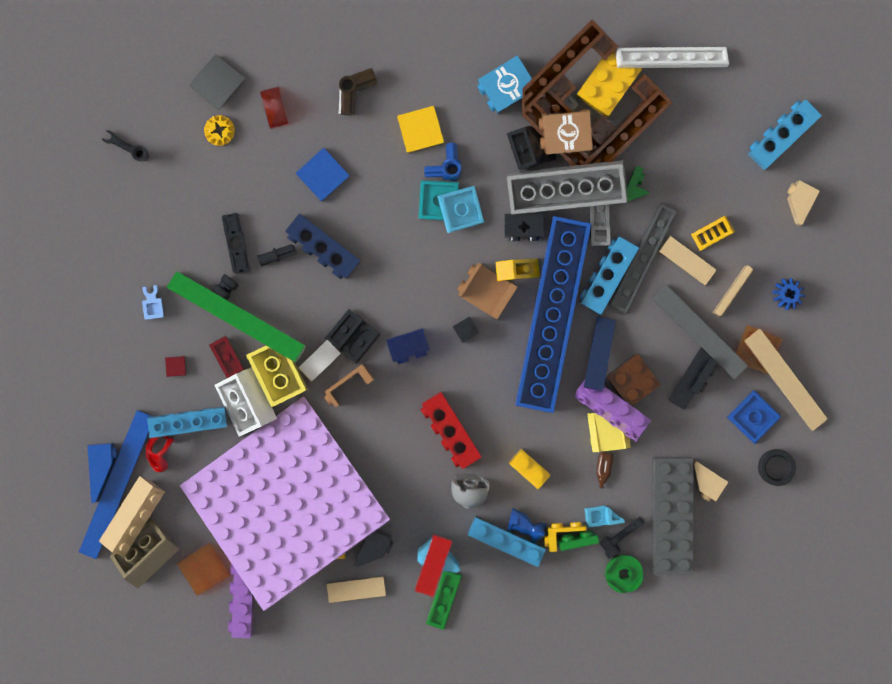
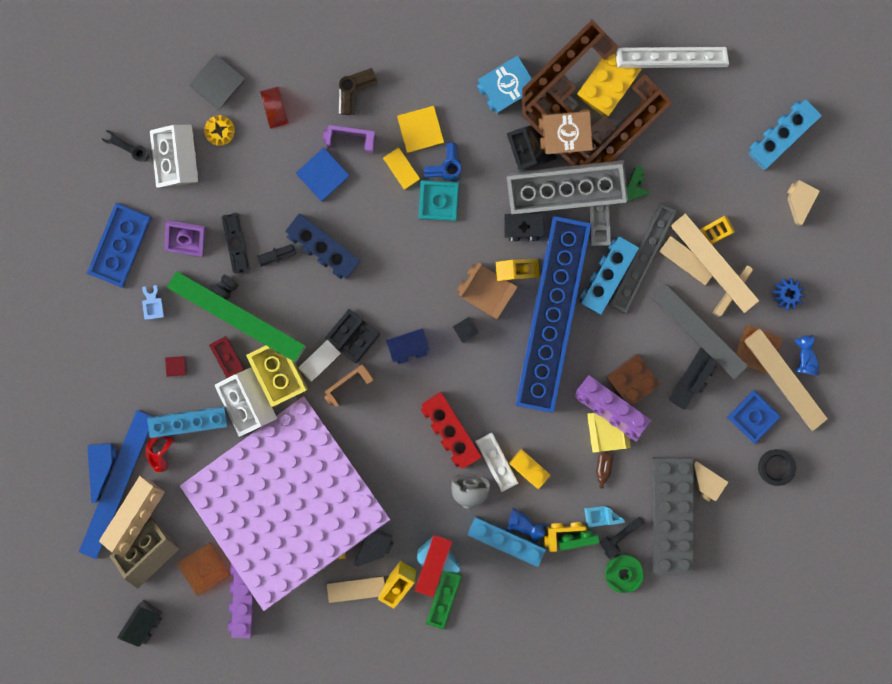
(119, 245): none -> blue tile
(140, 624): none -> black slope
(174, 155): none -> white slope
(185, 238): none -> medium lavender slope
(369, 135): none -> medium lavender panel
(397, 584): none -> yellow slope
(401, 168): none -> yellow tile
(460, 209): medium azure tile -> none
(496, 462): none -> white tile
(599, 354): dark blue tile -> none
(715, 263): none -> tan tile
(809, 361): none -> blue animal

